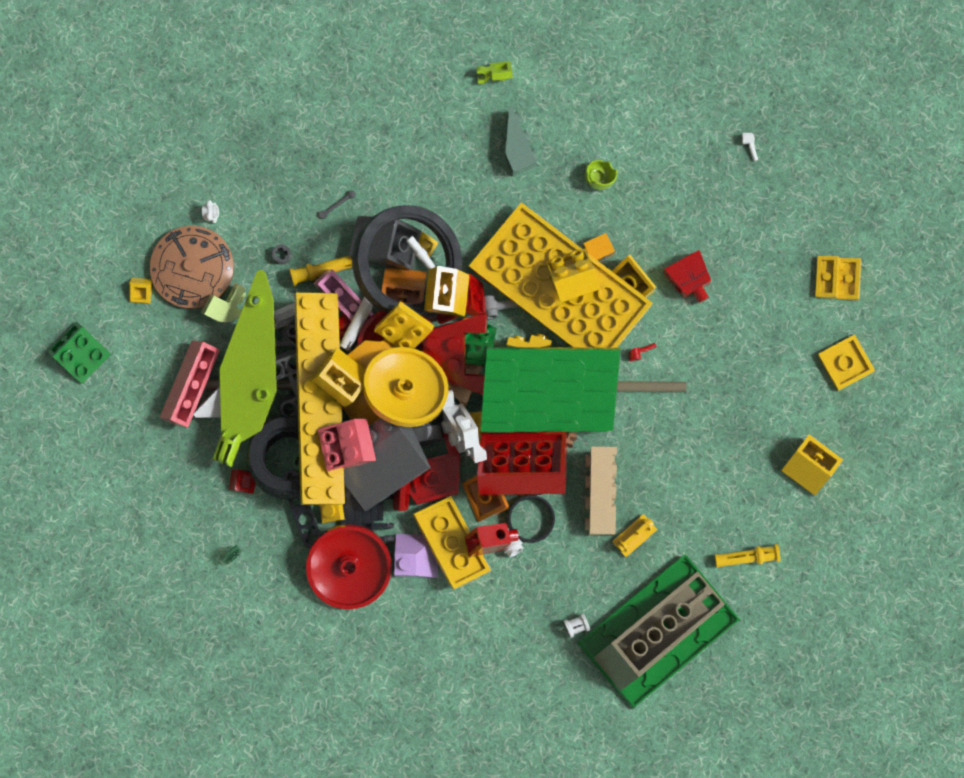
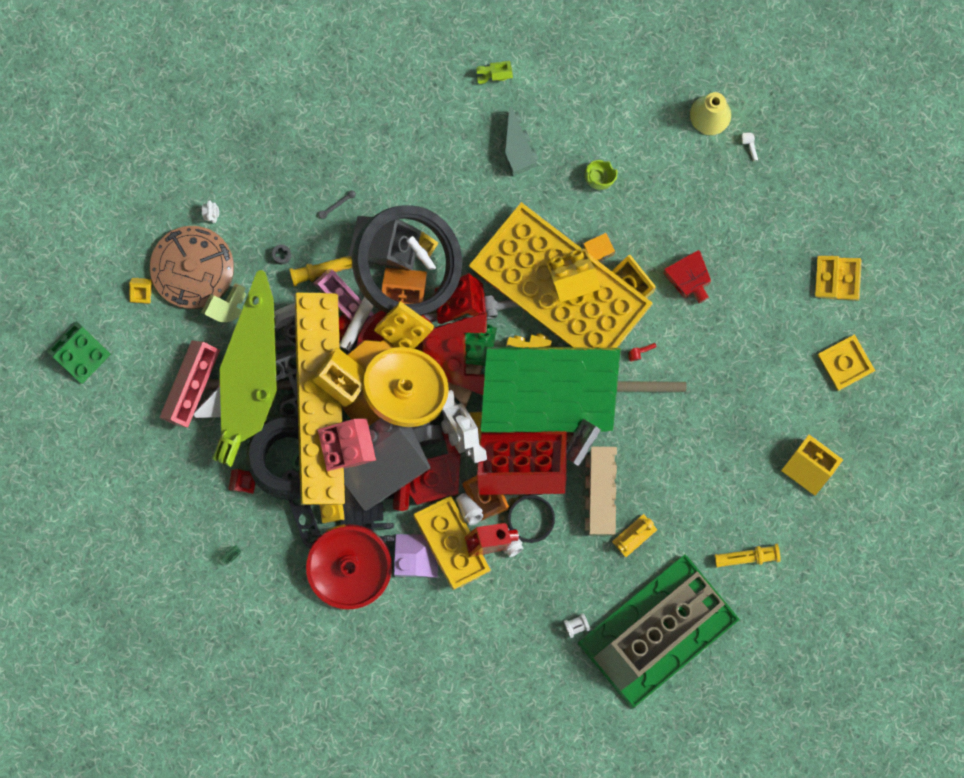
(446, 291): yellow slope -> none
(469, 509): none -> white cone
(581, 442): none -> dark grey piece
(710, 114): none -> light yellow cone

